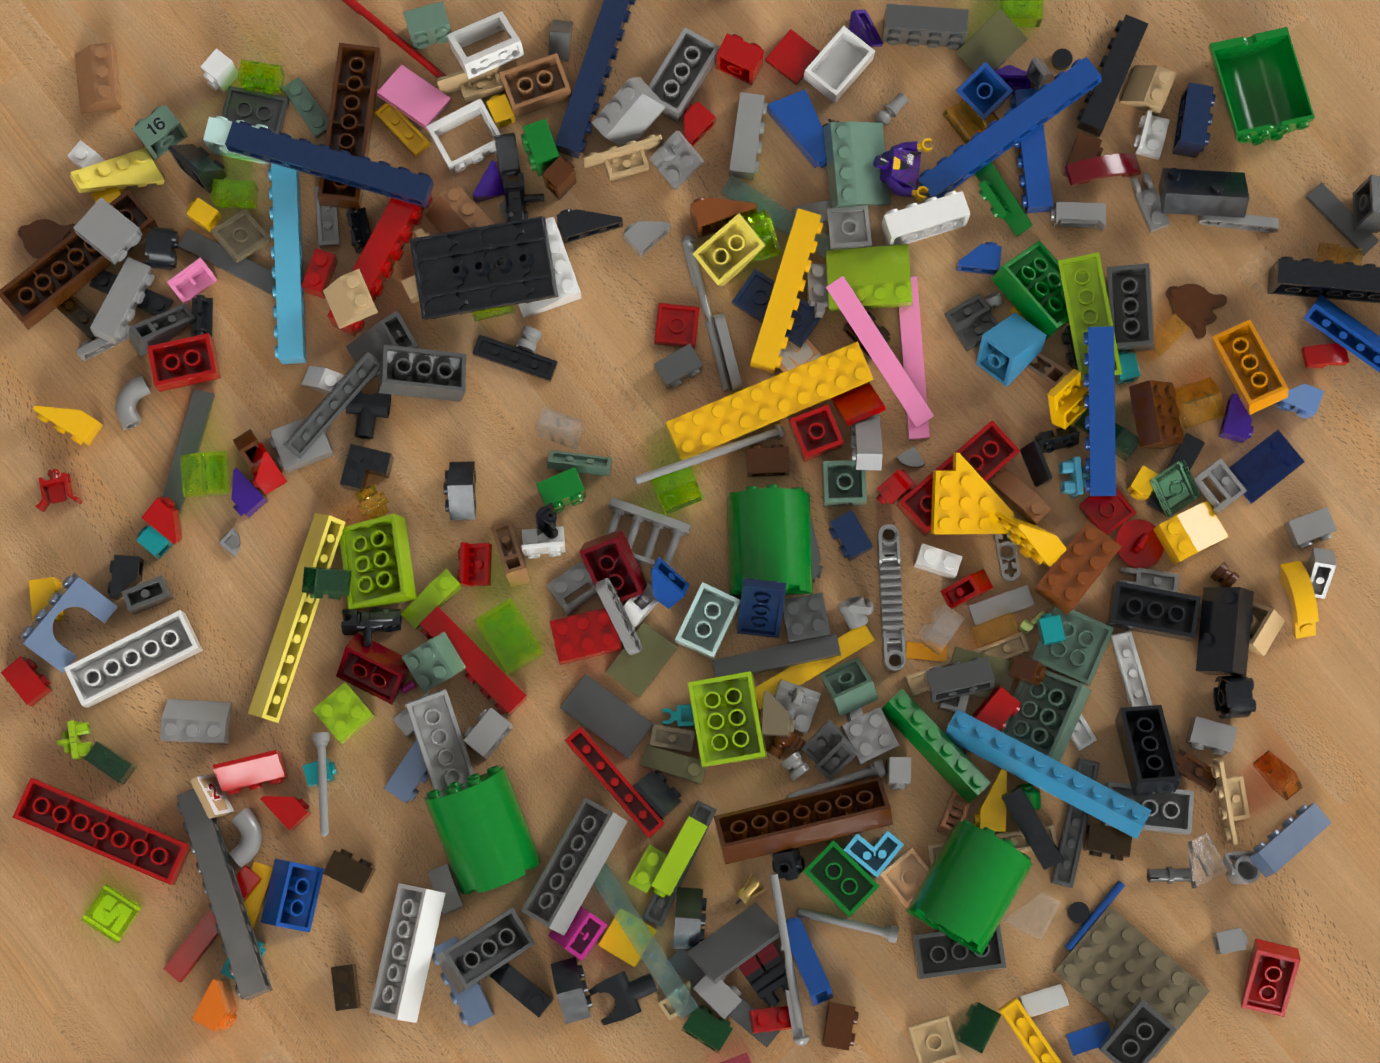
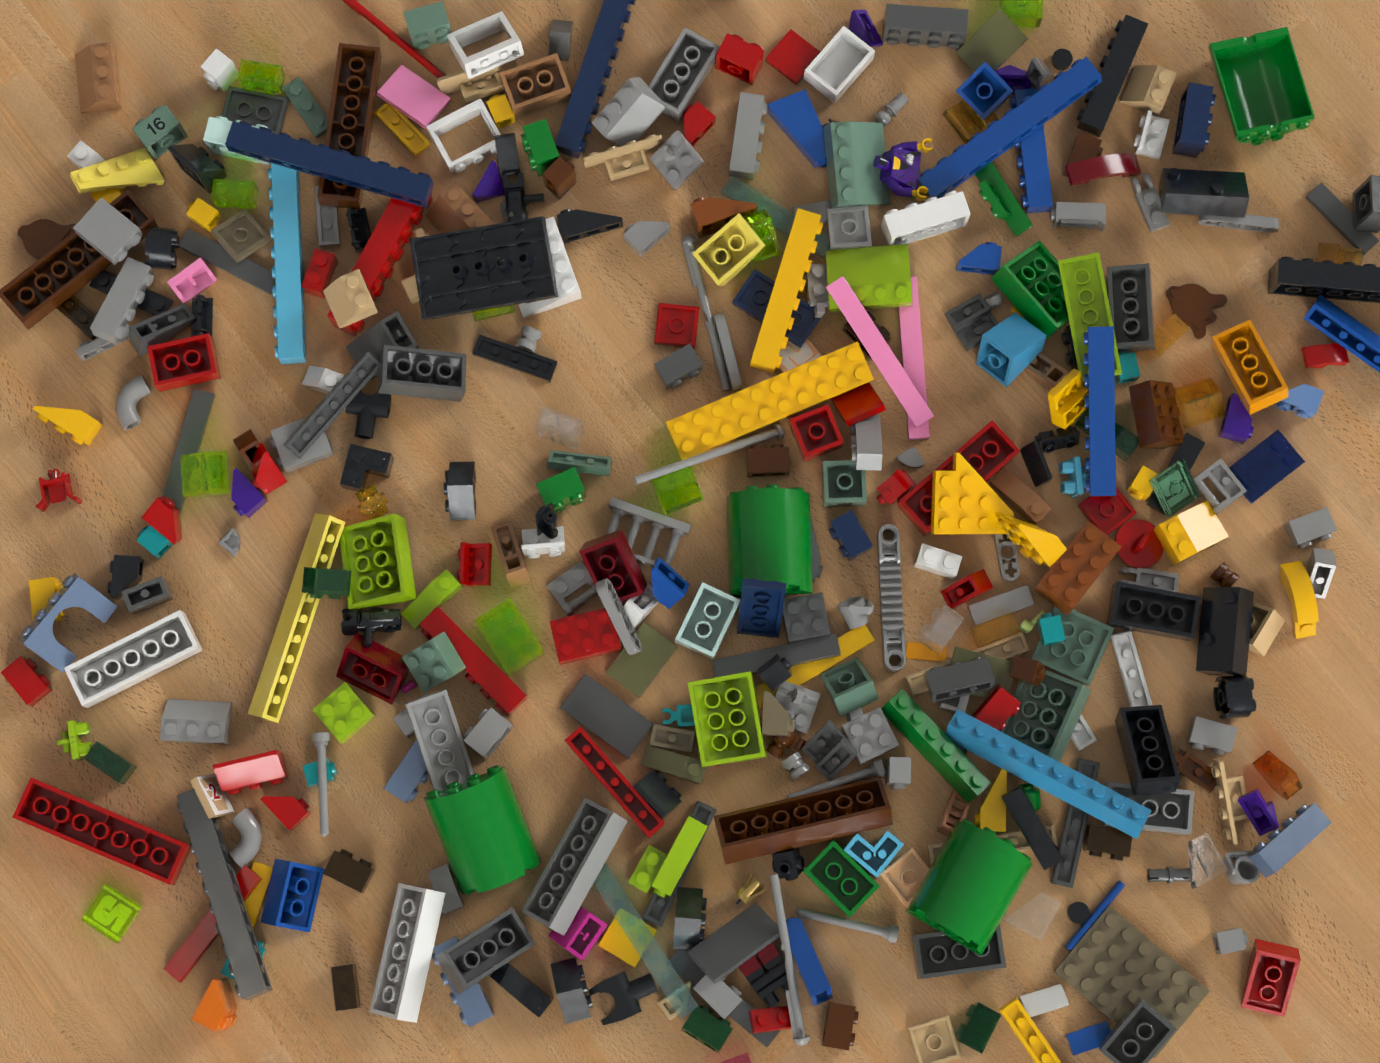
(775, 671): none -> black brick
(1259, 812): none -> dark purple slope

